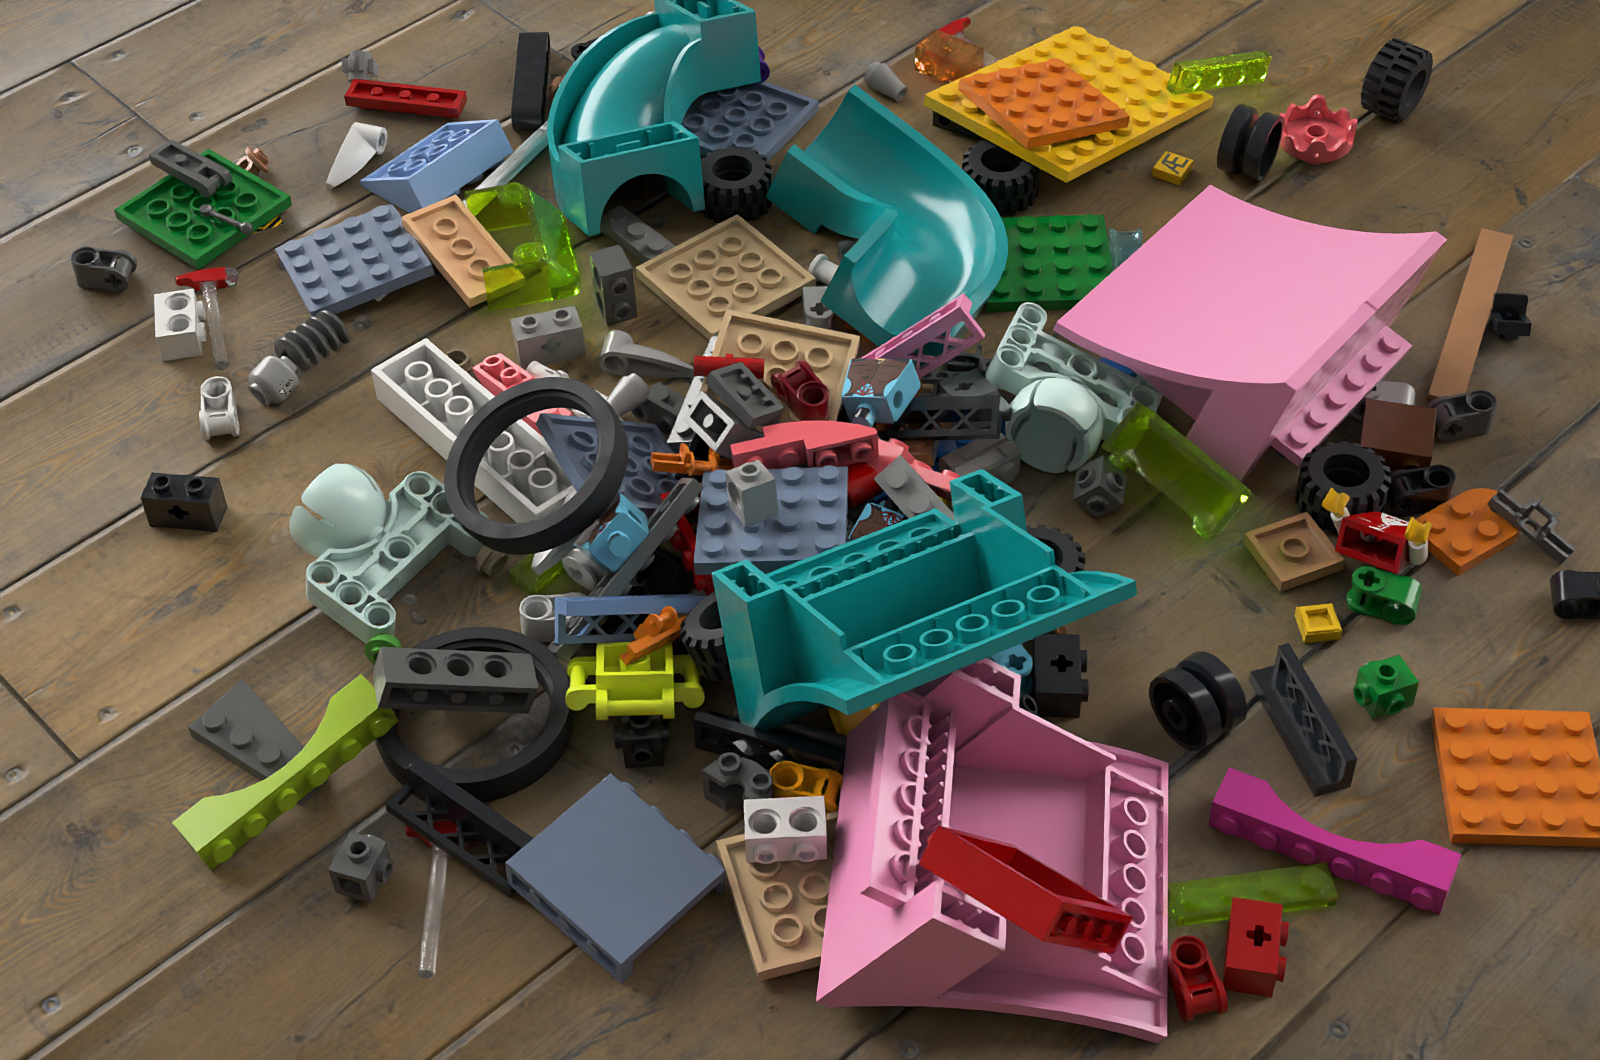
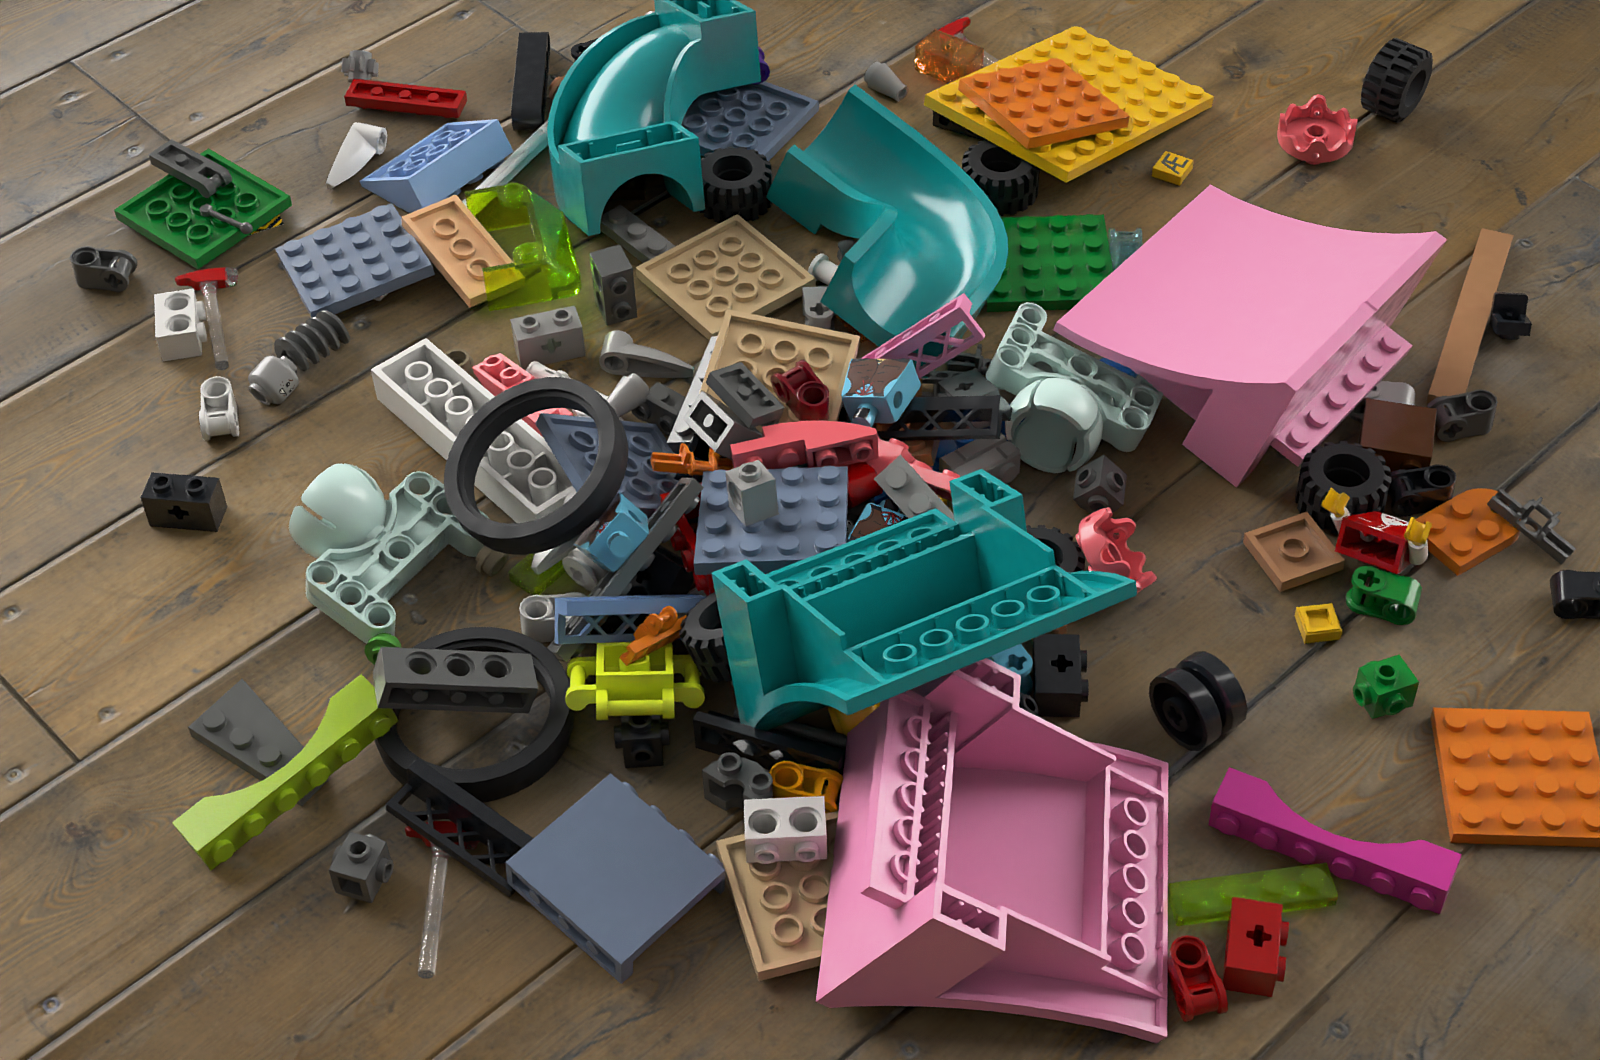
(254, 161): nougat plate -> none
(707, 364): red pin -> none
(1025, 891): red window -> none
(1110, 551): none -> coral plate
(1178, 470): clear neon green windscreen -> none
(1219, 72): clear neon green plate -> none
(1250, 142): black wheel -> none
(1304, 723): black fence -> none

